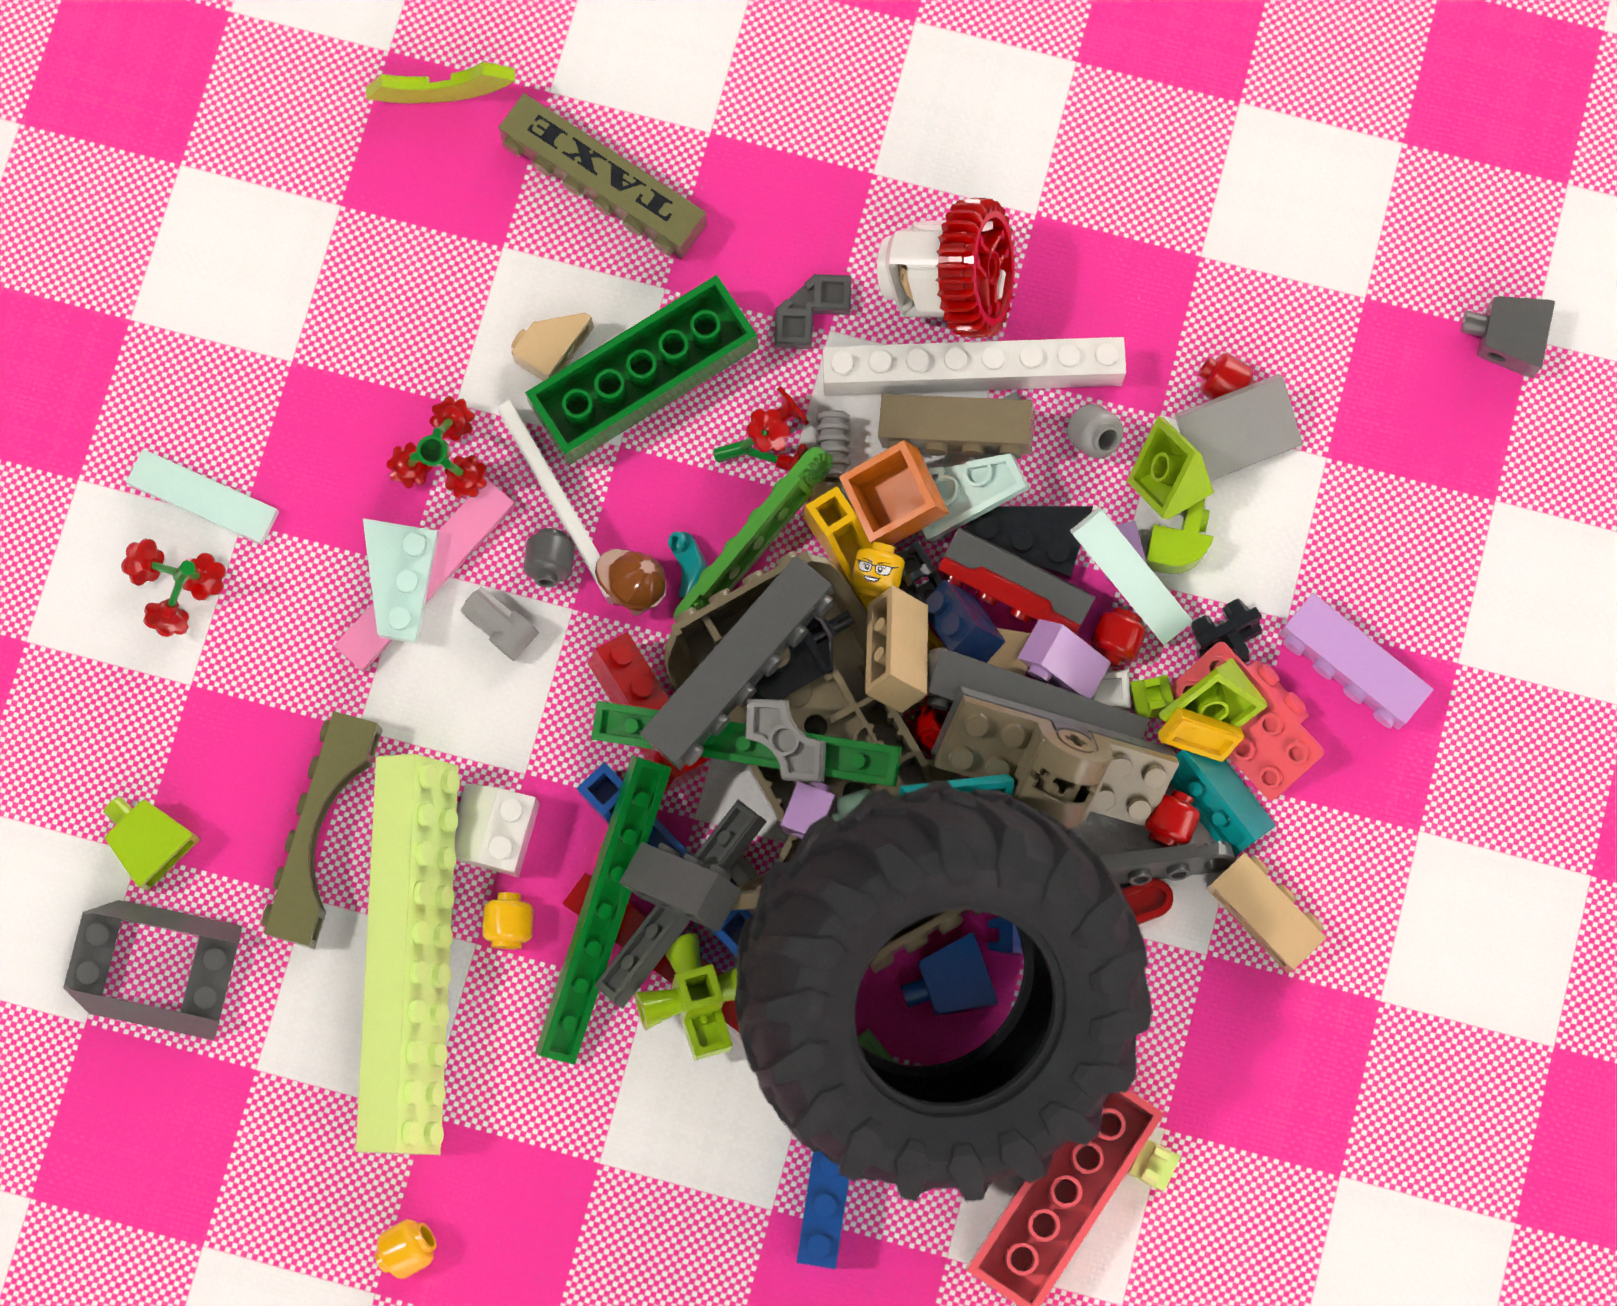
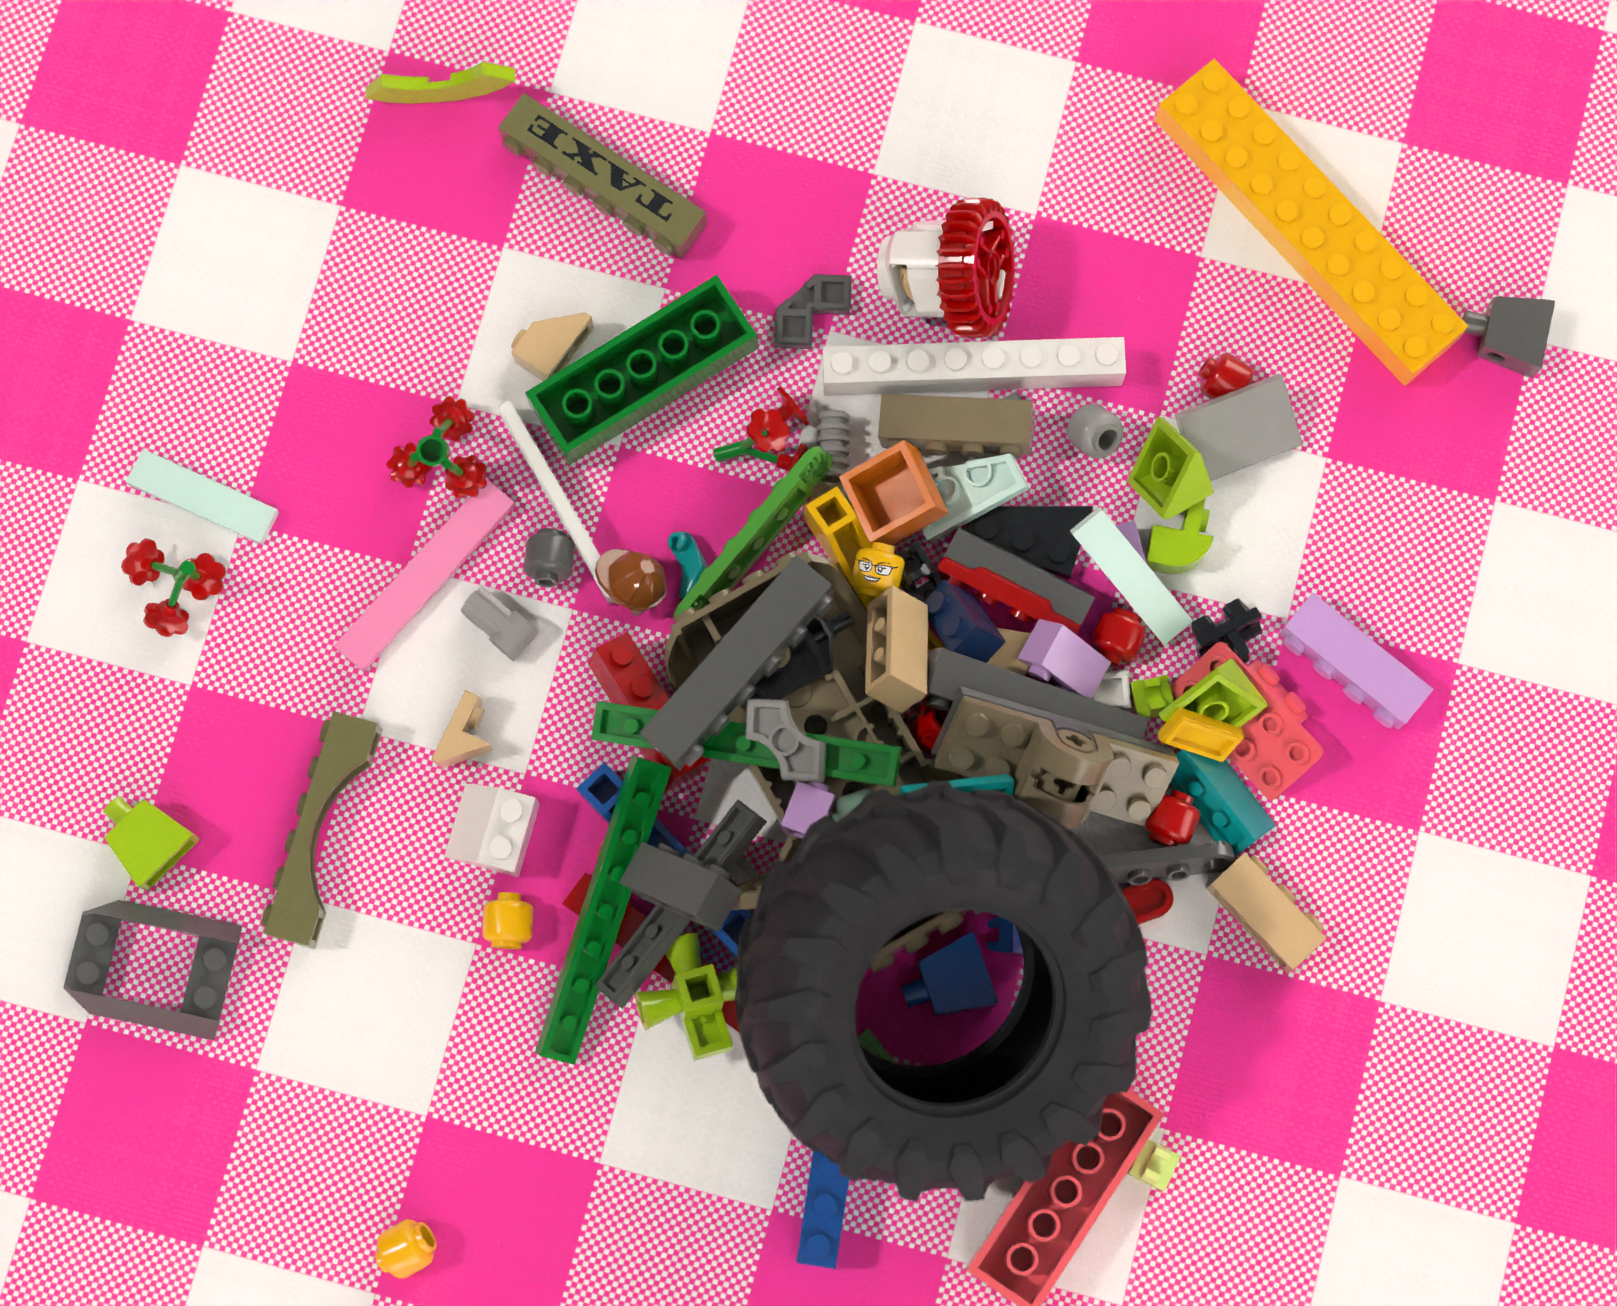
(399, 576): light aqua wing -> none
(408, 956): yellowish green brick -> none
(456, 743): none -> tan slope
(1310, 222): none -> yellow brick

